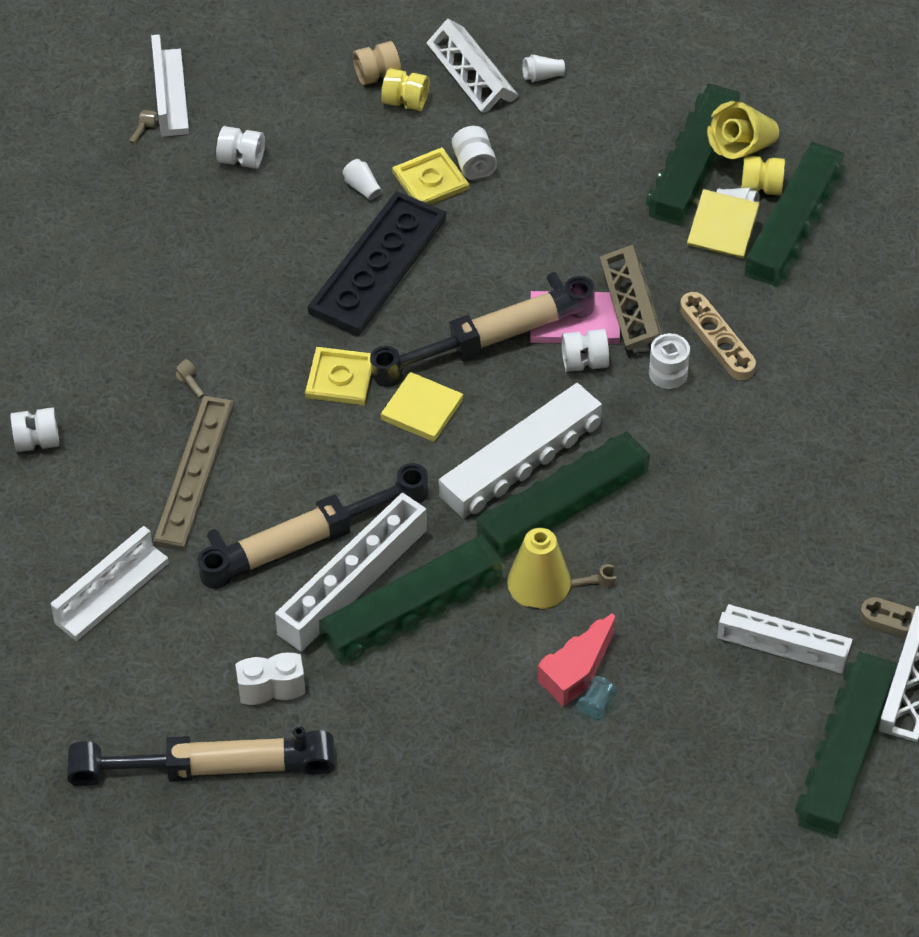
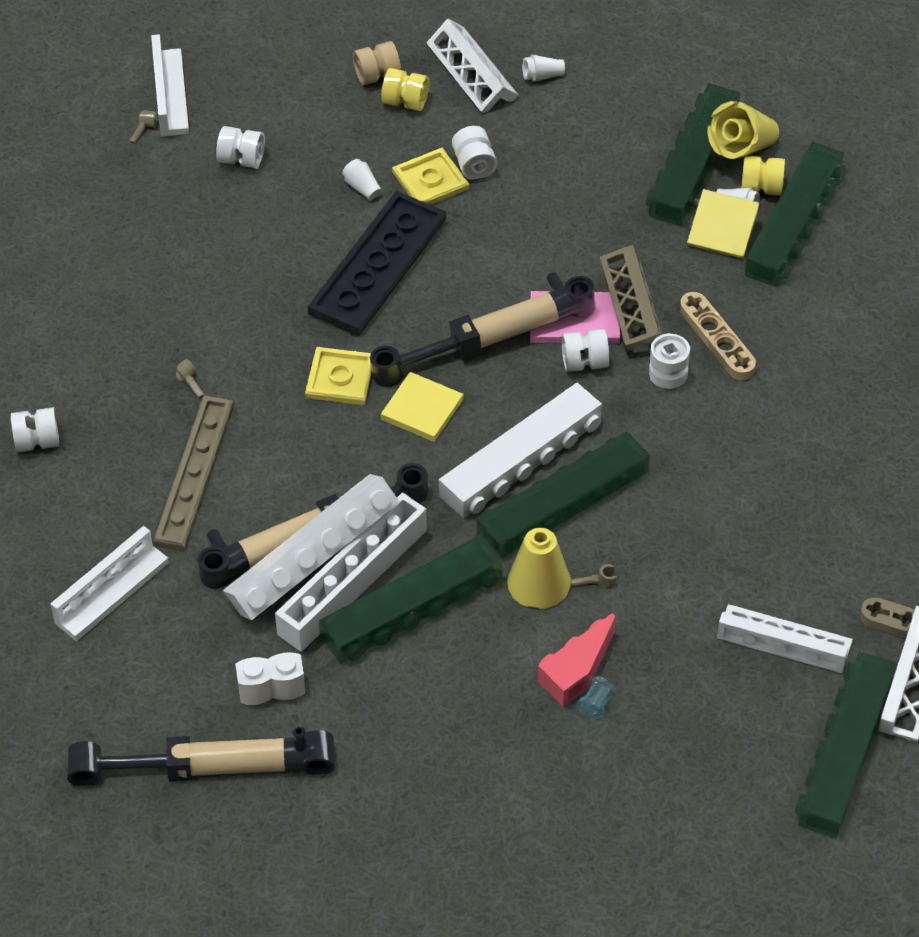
(311, 546): none -> white brick

